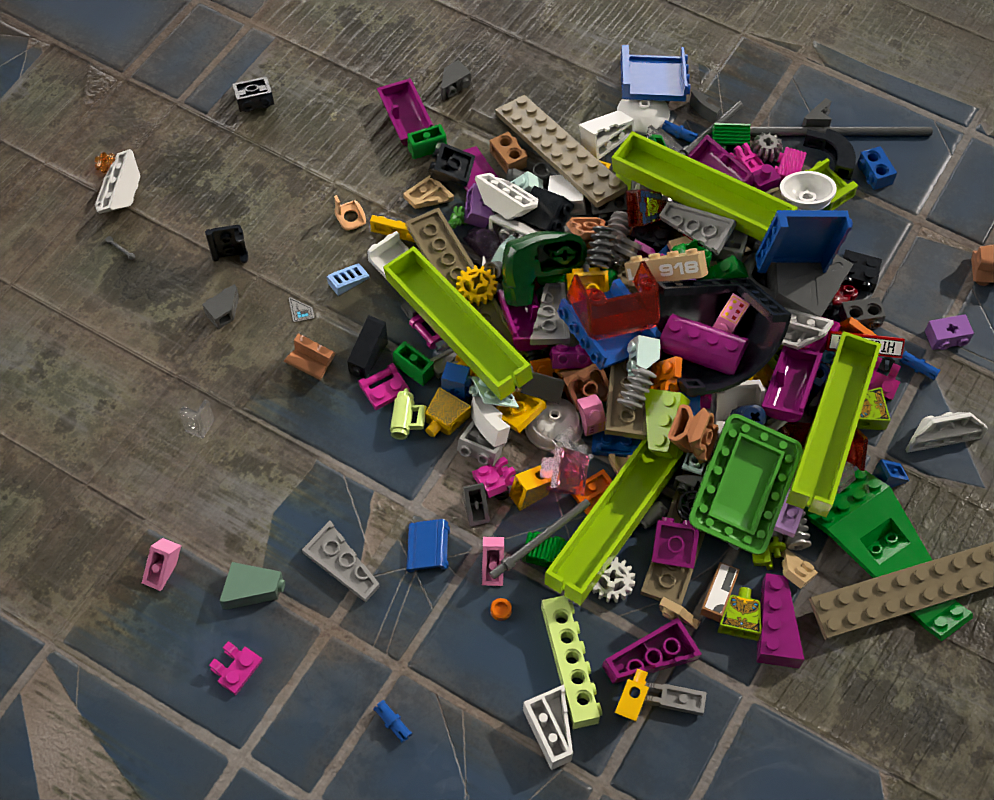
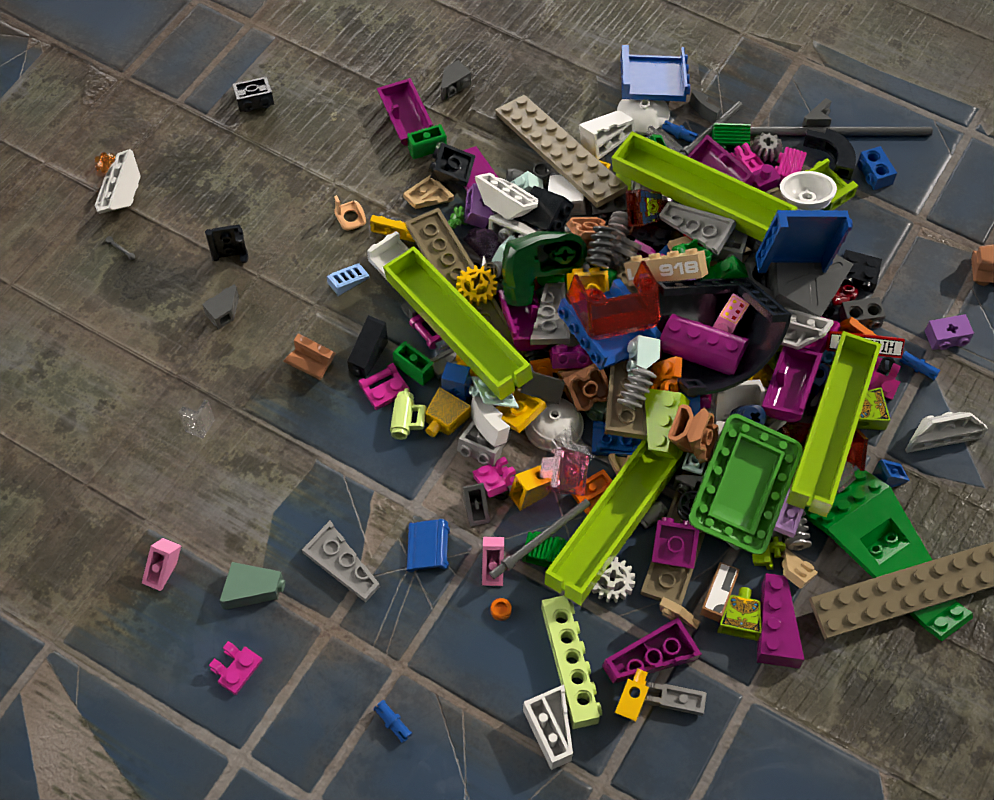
(300, 310): light grey sticker -> none
(508, 152): medium nougat brick -> none
(592, 414): bright pink slope -> none

